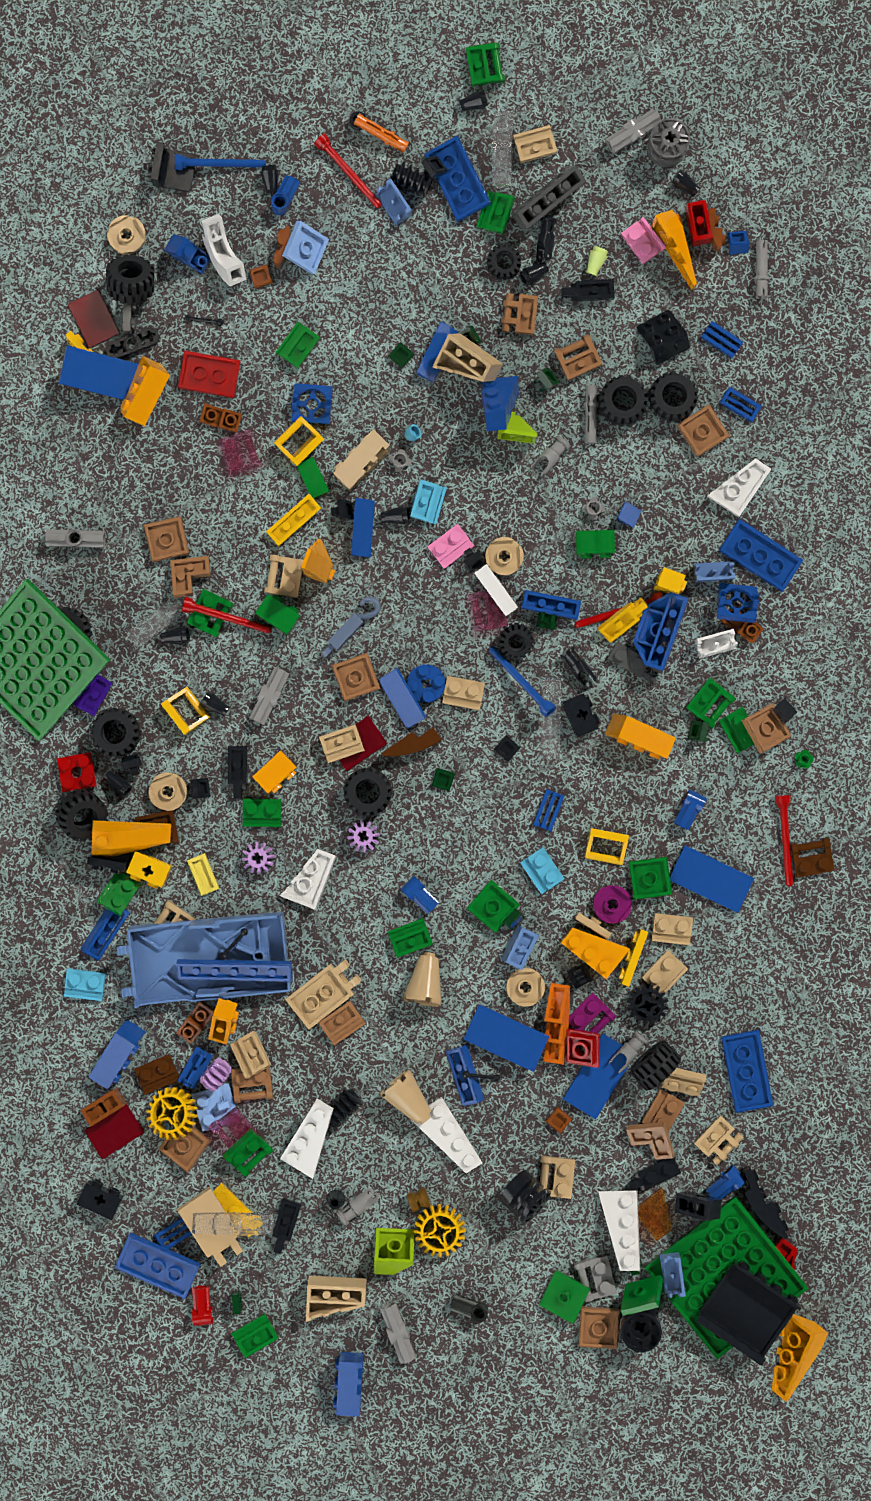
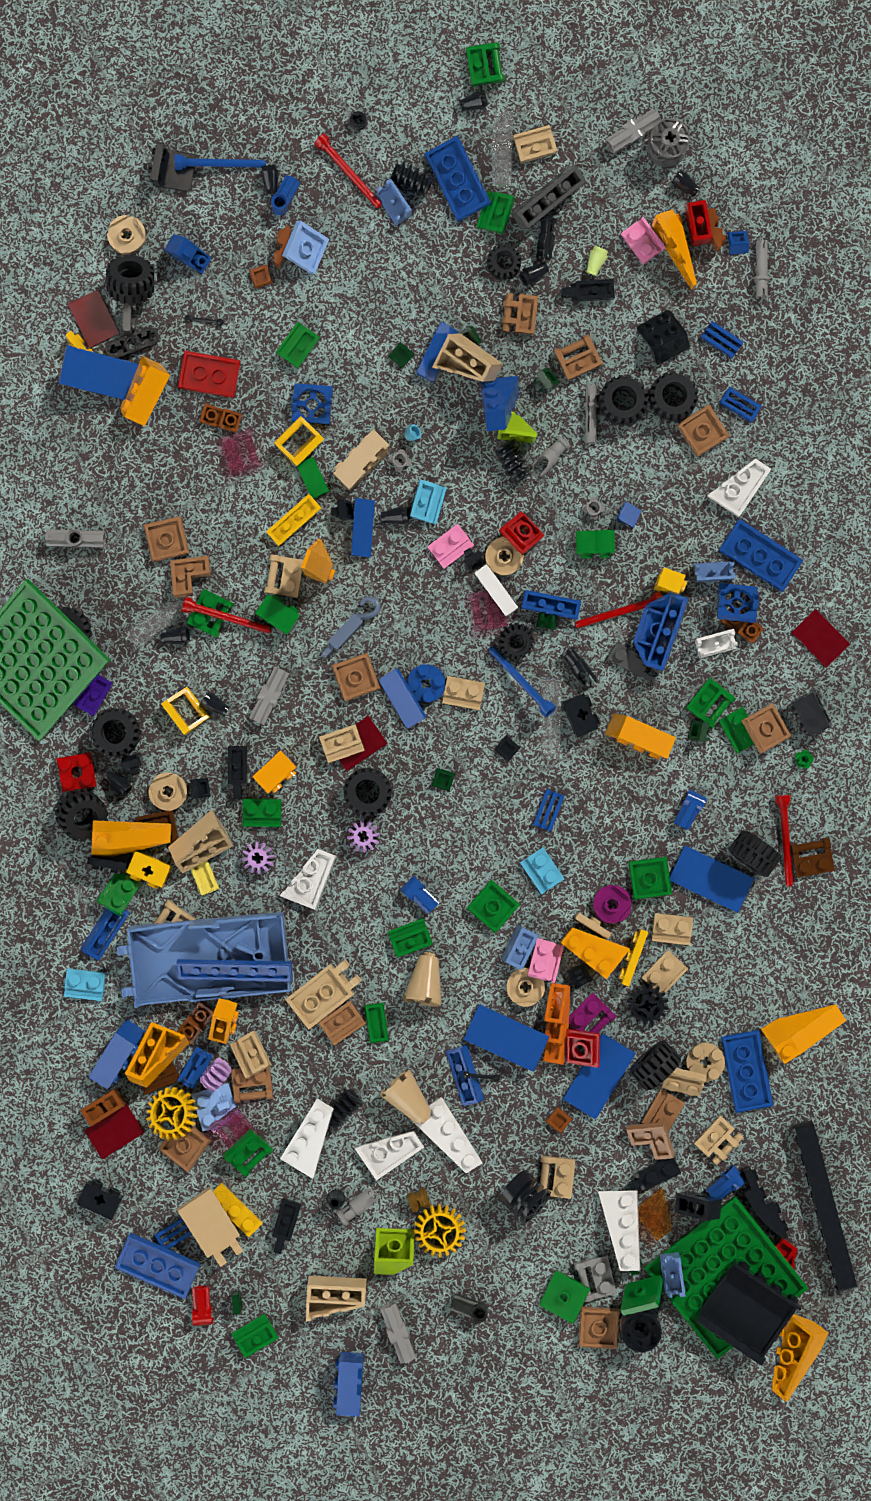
(154, 1054): none -> light orange wedge
(200, 843): none -> tan wedge
(220, 253): white arch -> none
(223, 955): black hinge -> none
(233, 1223): clear slope -> none
(376, 1022): none -> green tile
(381, 133): orange pin -> none
(389, 1152): none -> white wing
(412, 744): reddish brown slope -> none
(434, 166): black tile -> none
(512, 462): none -> black piece
(513, 919): dark green tile -> none
(520, 541): none -> red piece
(545, 960): none -> bright pink plate
(606, 835): yellow tile -> none
(622, 620): yellow hinge -> none
(631, 1049): light grey piece -> none
(714, 1055): none -> tan plate
(755, 853): none -> black tyre
(784, 710): black tile -> none
(798, 1032): none -> light orange wedge
(811, 713): none -> black brick
(820, 638): none -> dark red piece
(825, 1205): none -> black beam

